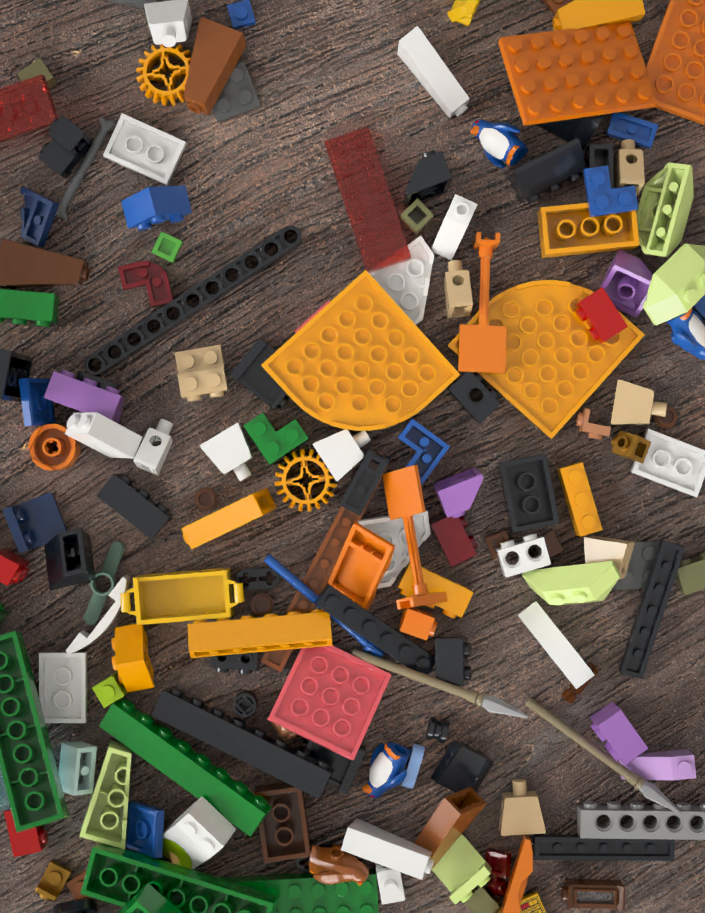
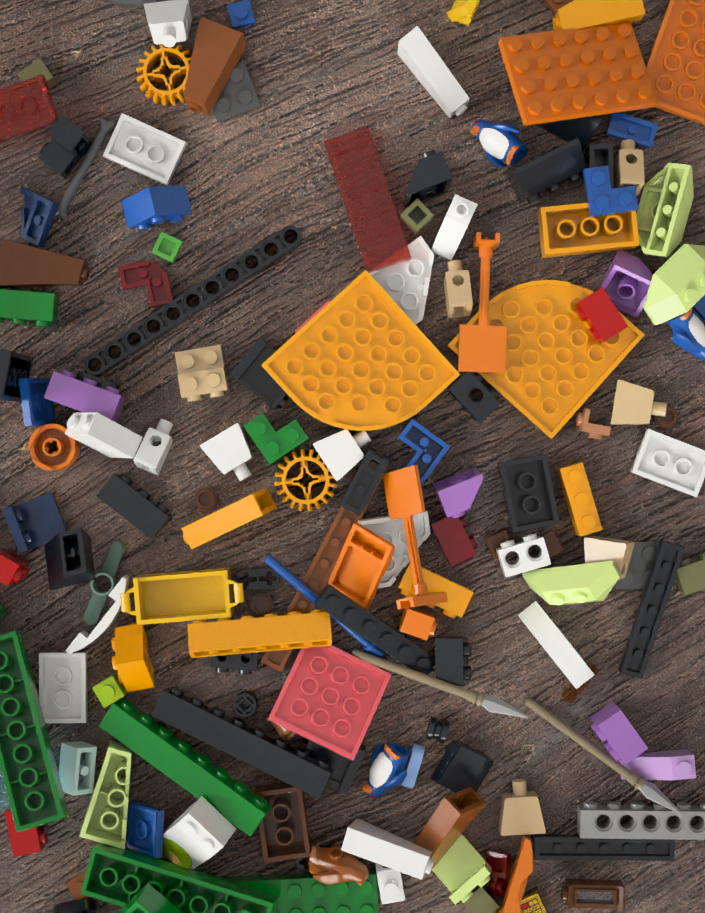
(53, 881): pearl gold bracket -> none
(625, 446): pearl gold brick -> none

